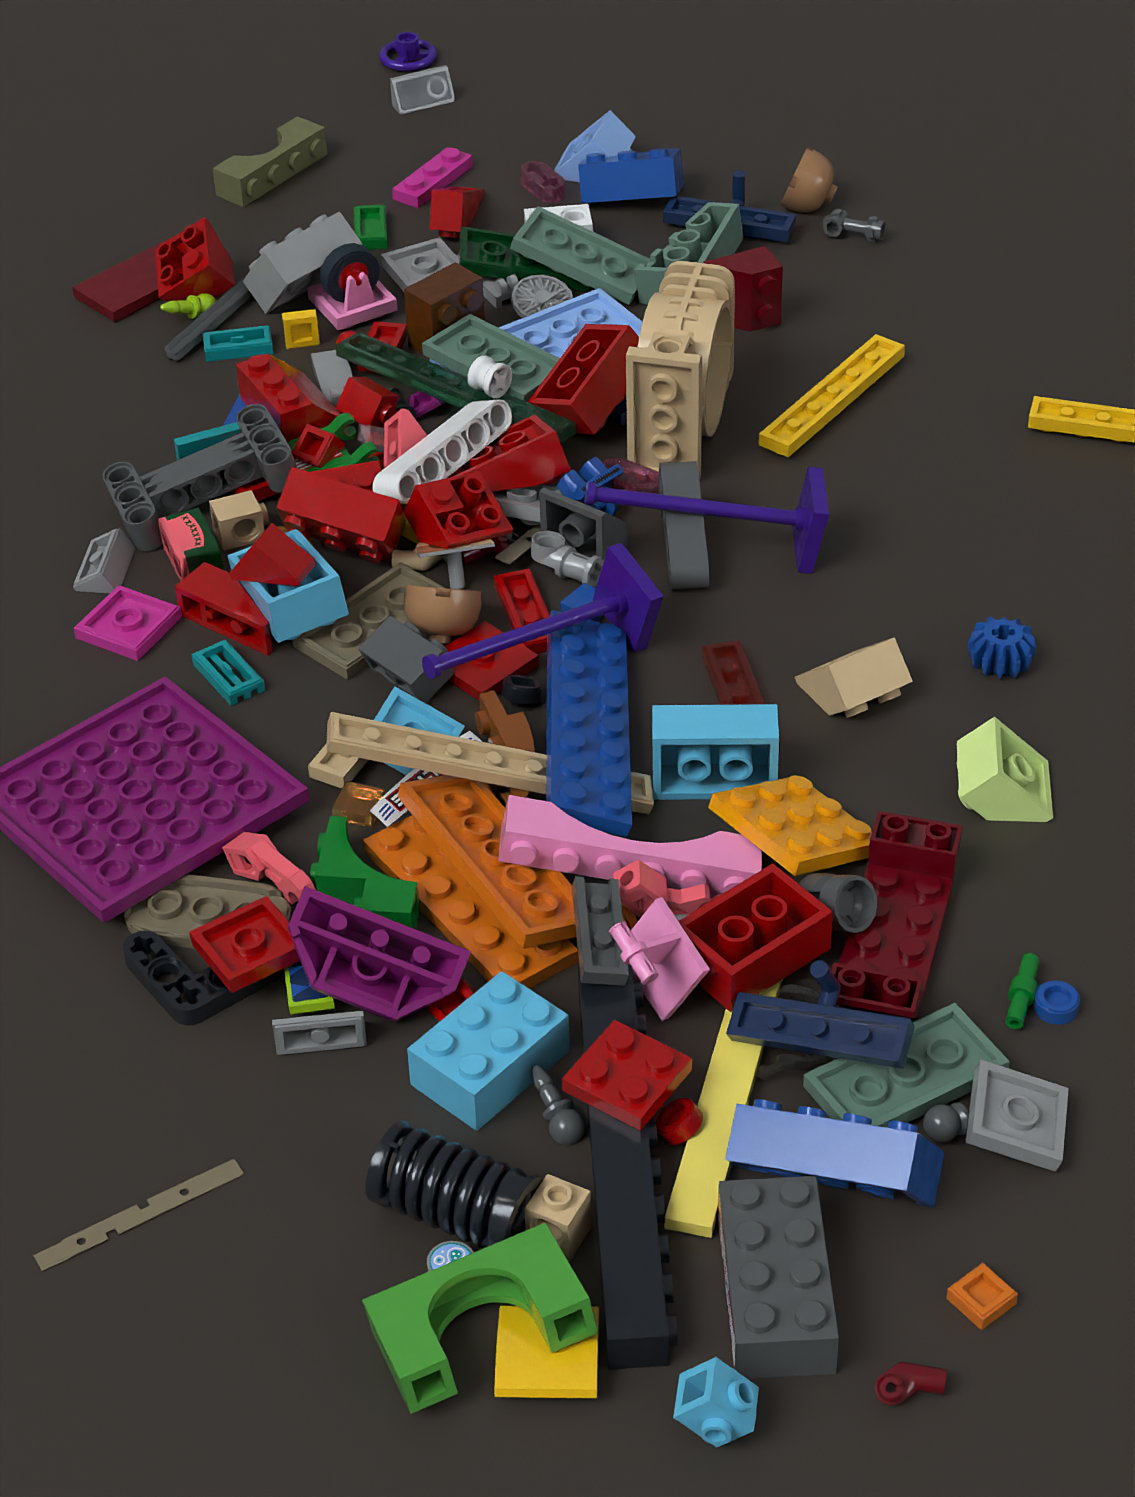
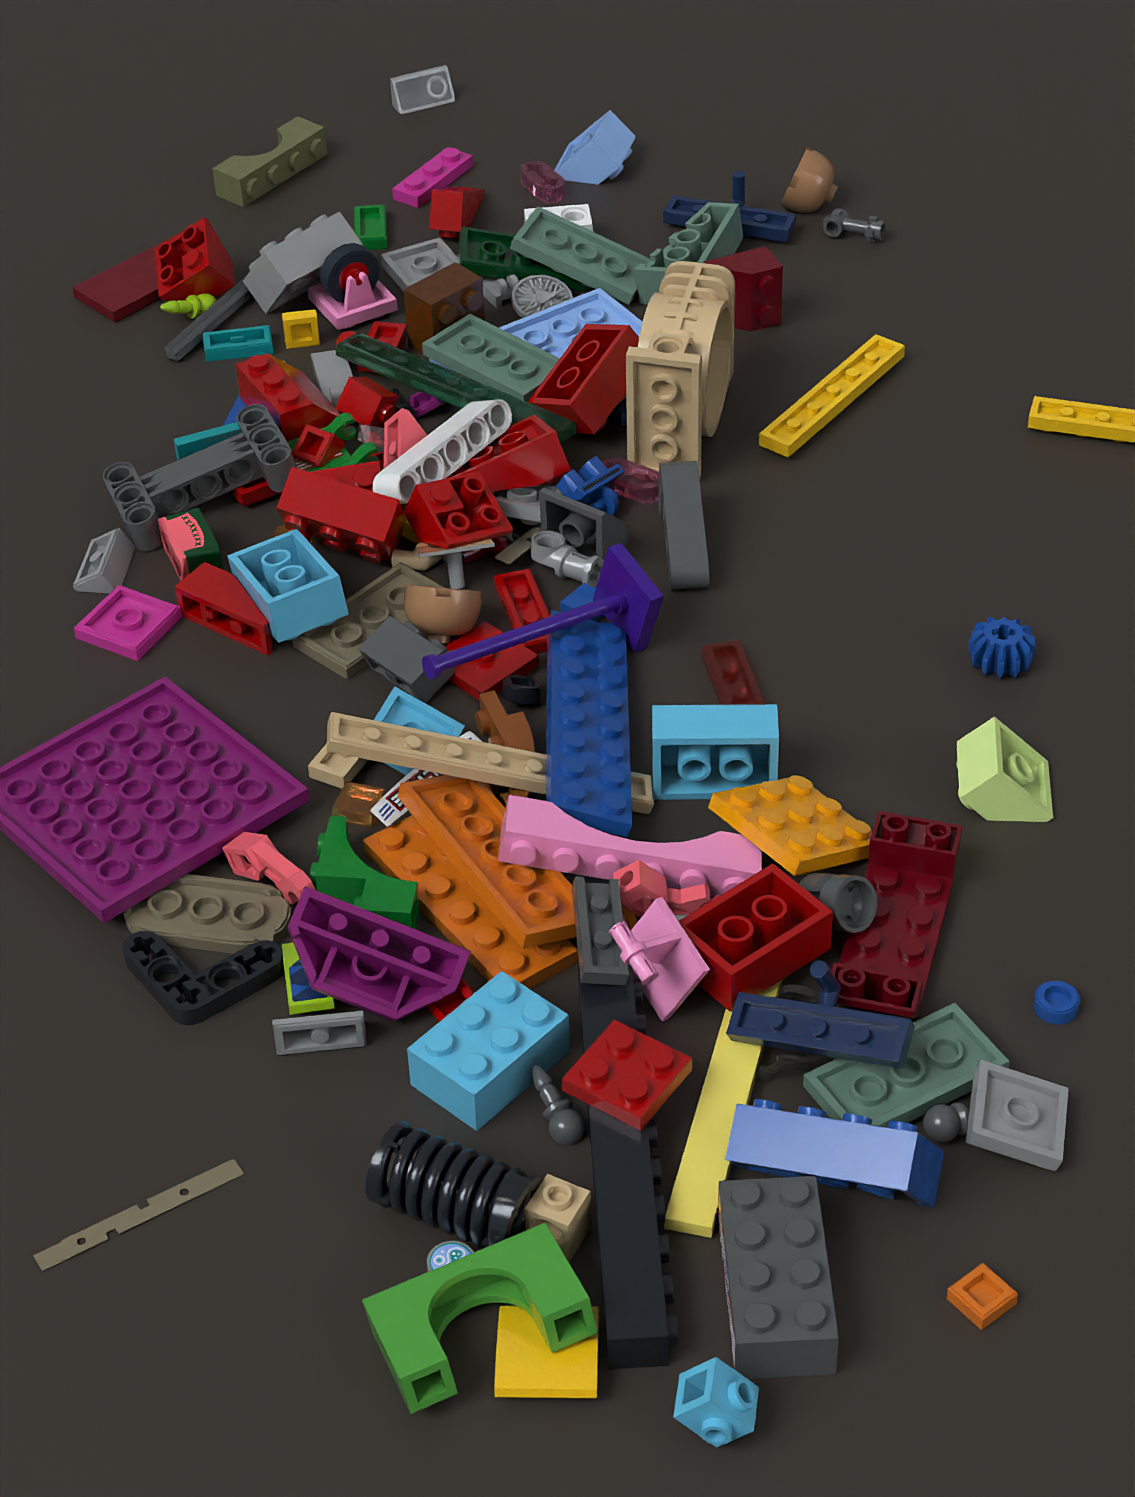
(215, 678): teal tile -> none
(238, 519): tan brick -> none
(246, 944): red plate -> none
(274, 560): red slope -> none
(408, 47): dark purple piece -> none
(489, 376): white wheel -> none
(631, 175): blue wedge -> none
(679, 1121): red tile -> none
(807, 519): dark purple tile -> none
(857, 678): tan slope -> none
(907, 1379): dark red arm -> none
(1022, 991): green bar -> none

